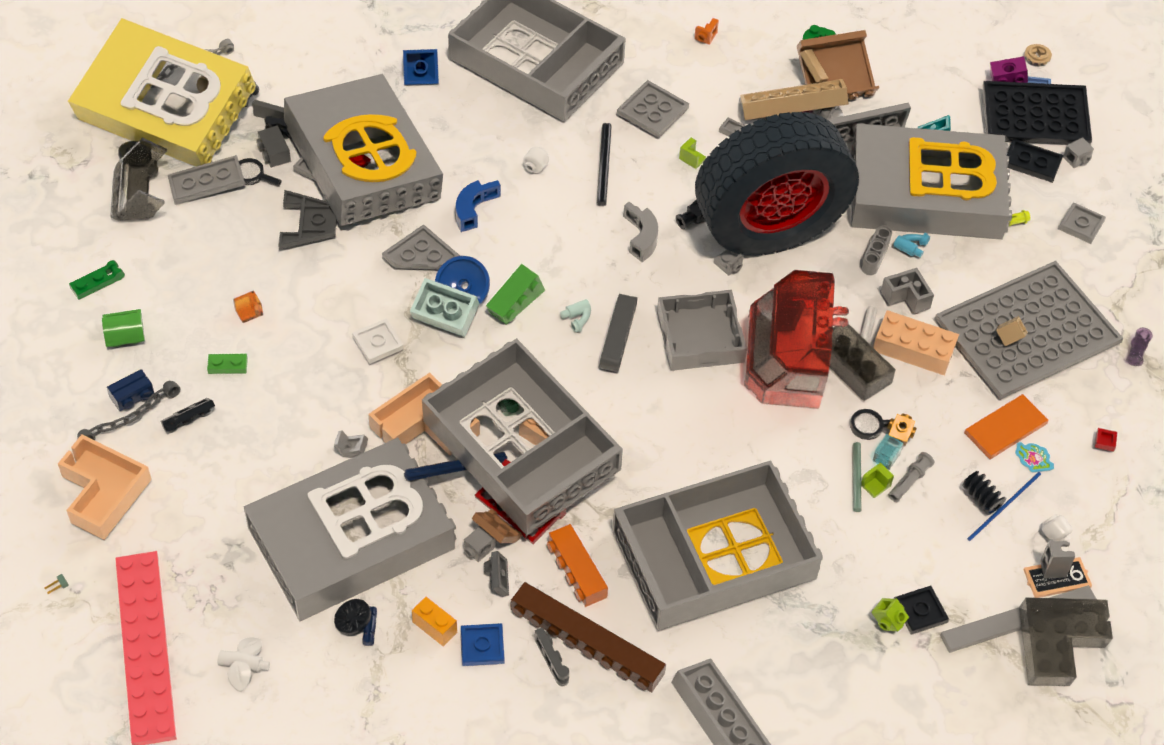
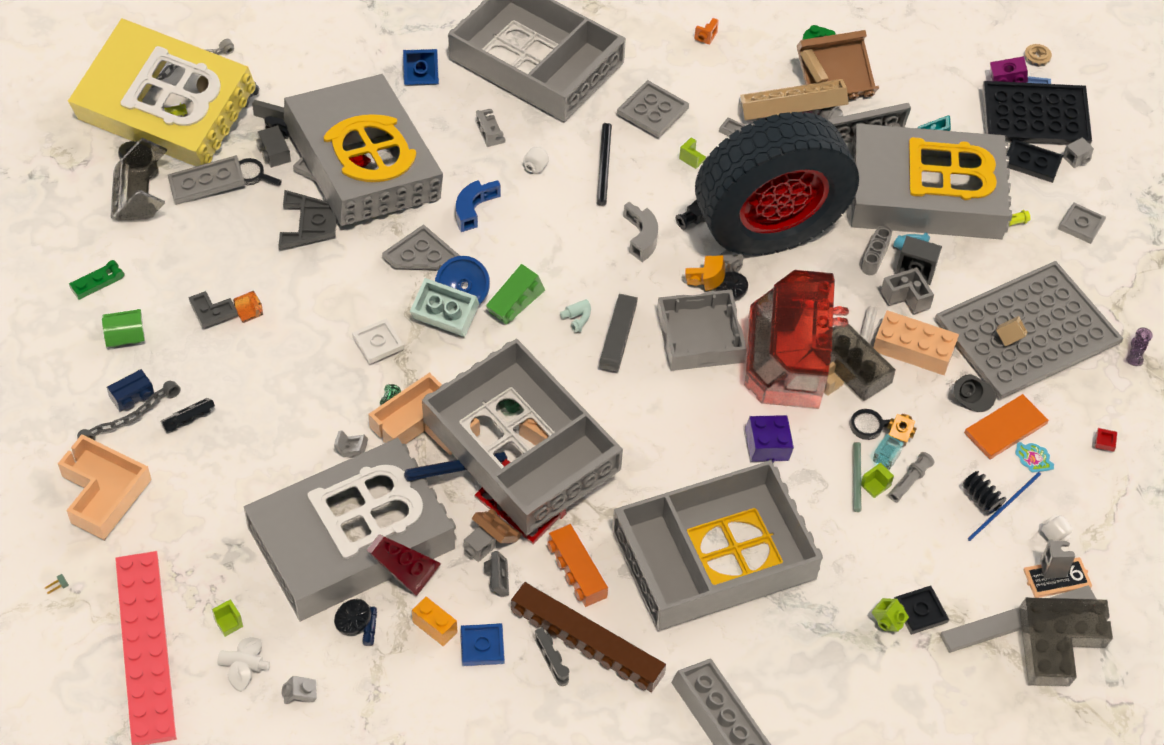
(177, 110): none -> neon yellow pin
(211, 314): none -> dark grey plate
(227, 363): bright green plate -> none
(227, 617): none -> lime panel
(299, 689): none -> light grey bracket
(390, 391): none -> clear green bush
(404, 563): none -> dark red wing
(489, 128): none -> light grey hinge
(709, 276): none -> light orange brick
(735, 282): none -> black wheel
(769, 438): none -> dark purple brick
(833, 382): none -> tan panel
(919, 255): none -> dark grey brick
(974, 393): none -> dark grey piece

